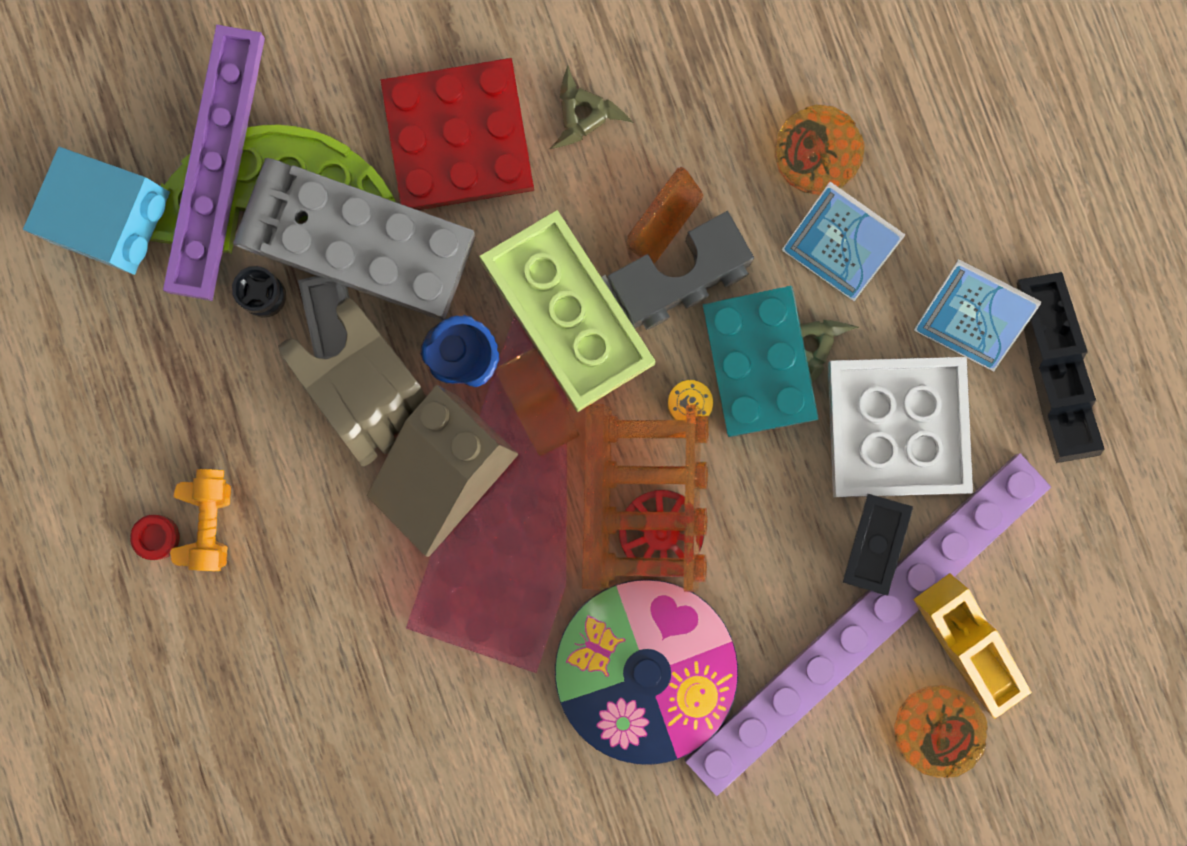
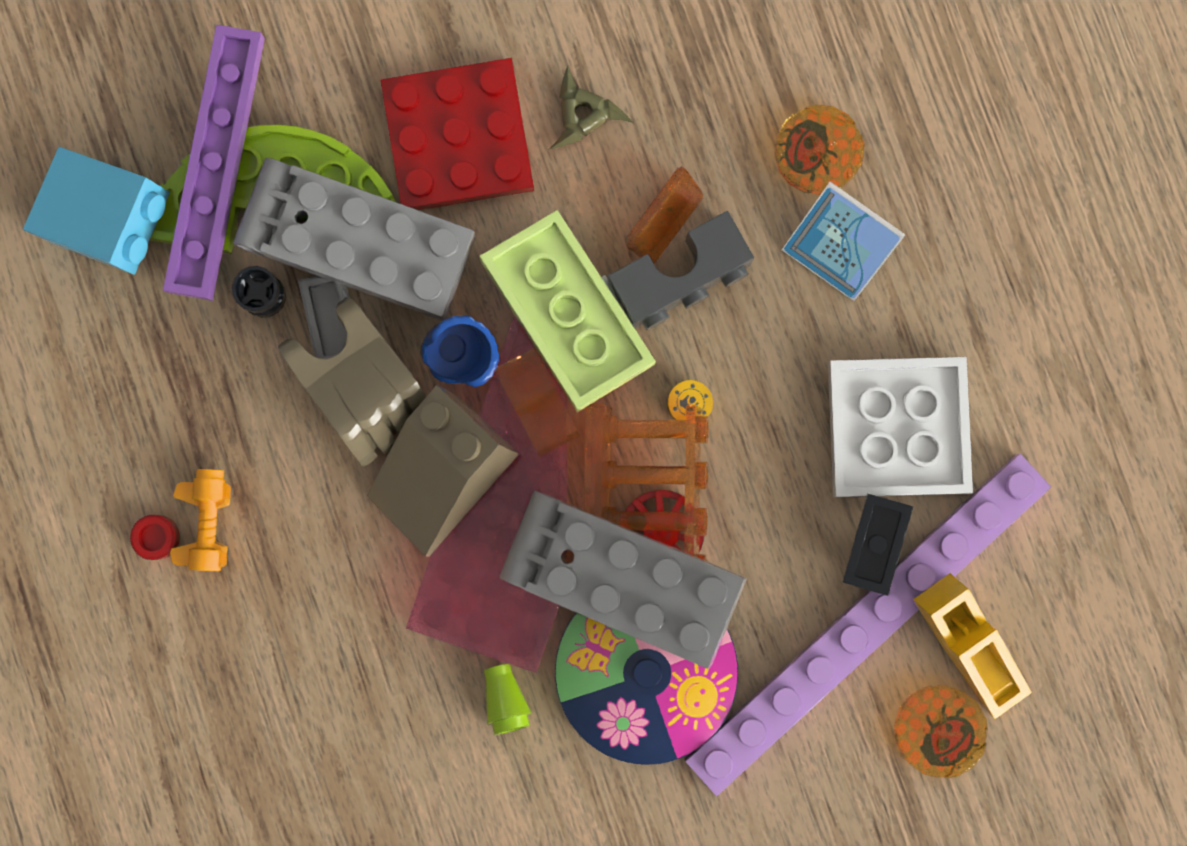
(504, 701): none -> lime cone
(623, 579): none -> light grey hinge
(760, 361): teal plate -> none
(824, 334): olive piece -> none
(977, 315): piece -> none
(1059, 370): black slope -> none

